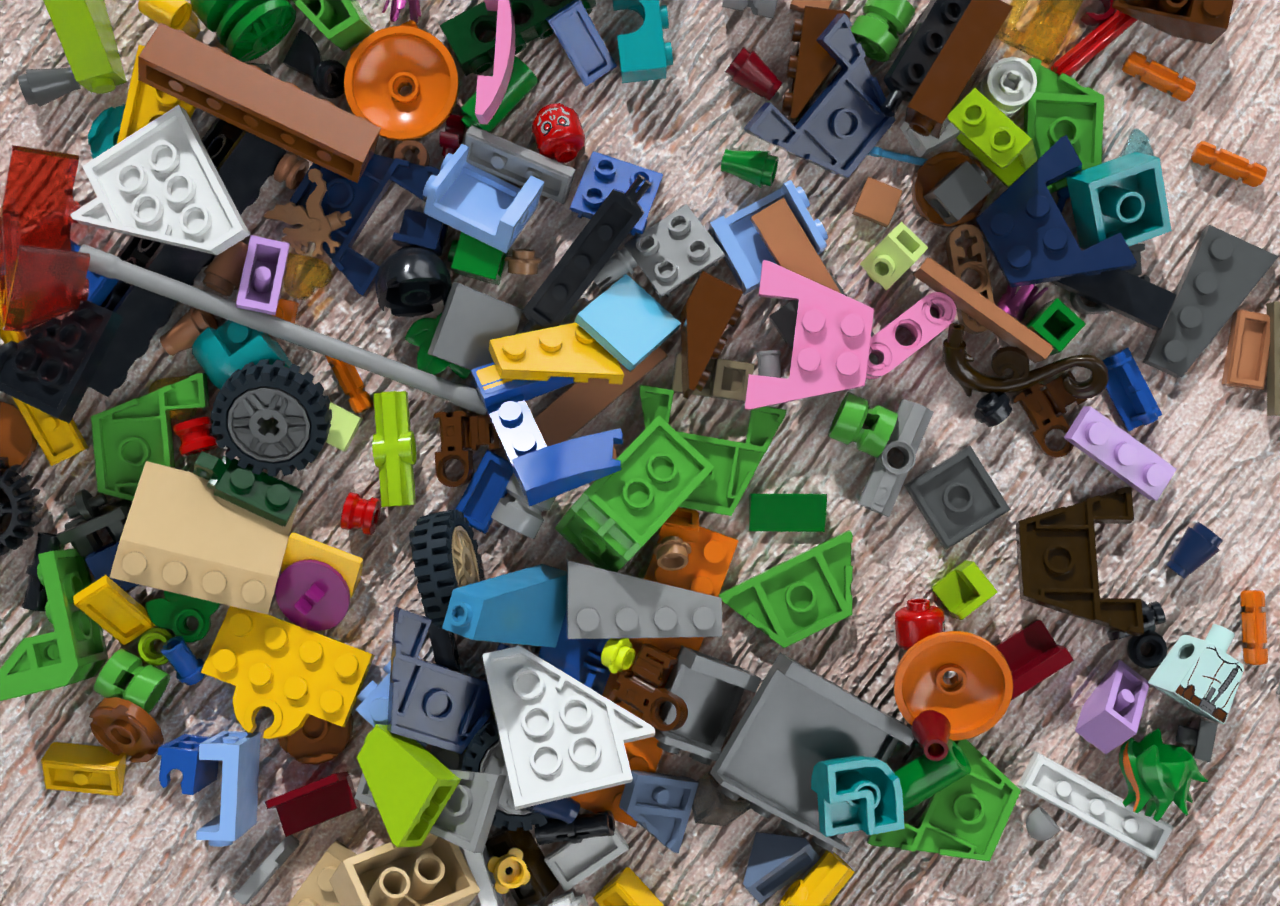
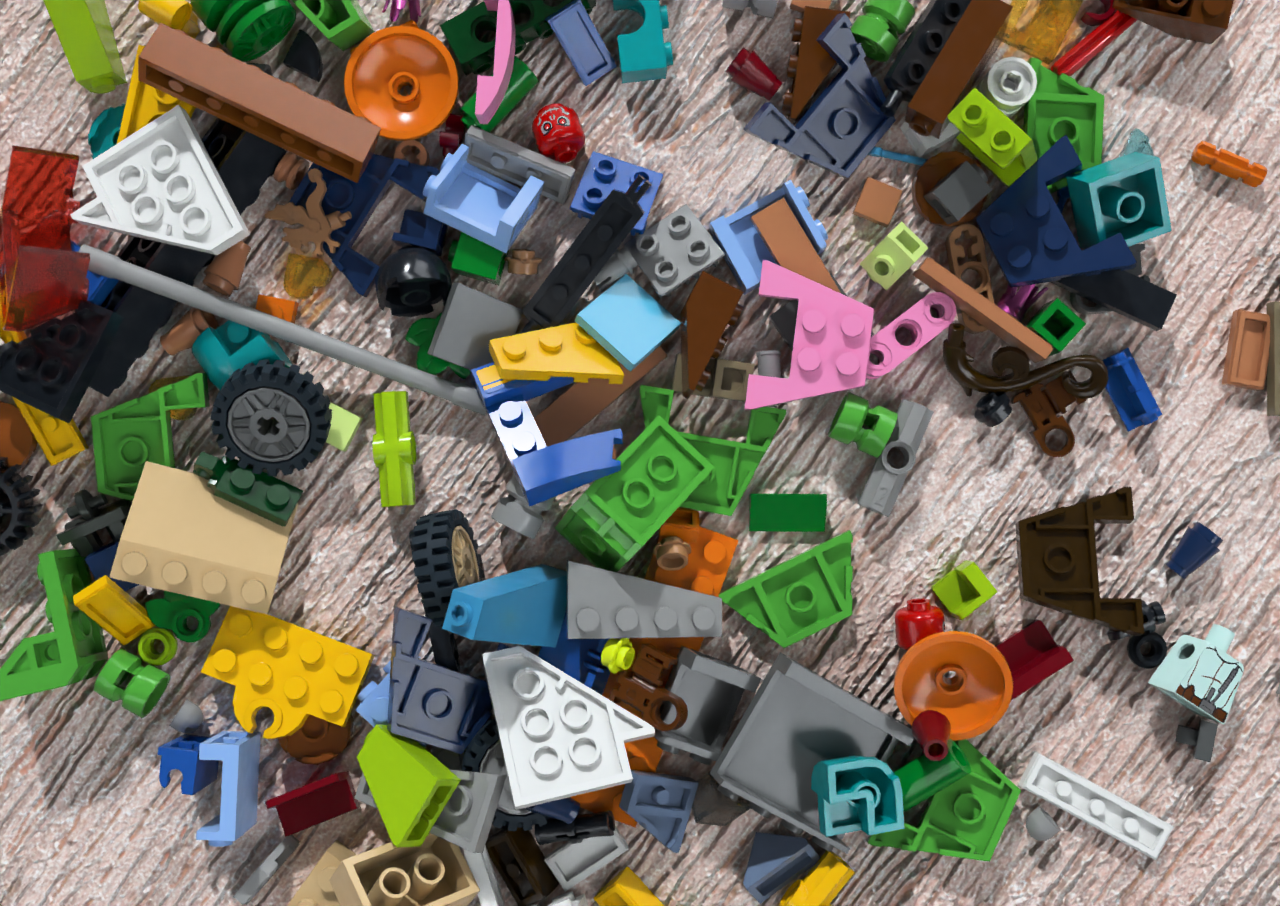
(36, 594): black pin -> none
(46, 85): dark grey cone -> none
(83, 769): yellow slope -> none
(126, 729): dark orange tile -> none
(183, 661): blue pin -> none
(188, 718): none -> light grey hinge
(195, 436): red wheel -> none
(263, 275): lavender slope -> none
(304, 548): yellow slope -> none
(312, 595): magenta piece -> none
(320, 76): black plate -> none
(351, 385): orange axle -> none
(360, 513): red wheel -> none
(456, 437): reddish brown piece -> none
(485, 491): blue tile -> none
(518, 876): yellow plate -> none
(752, 166): green cone -> none
(957, 497): dark grey tile -> none
(1113, 708): lavender slope -> none
(1120, 453): lavender plate -> none
(1157, 774): green hair -> none
(1159, 76): orange axle -> none
(1209, 292): dark grey wing -> none
(1254, 627): orange axle -> none

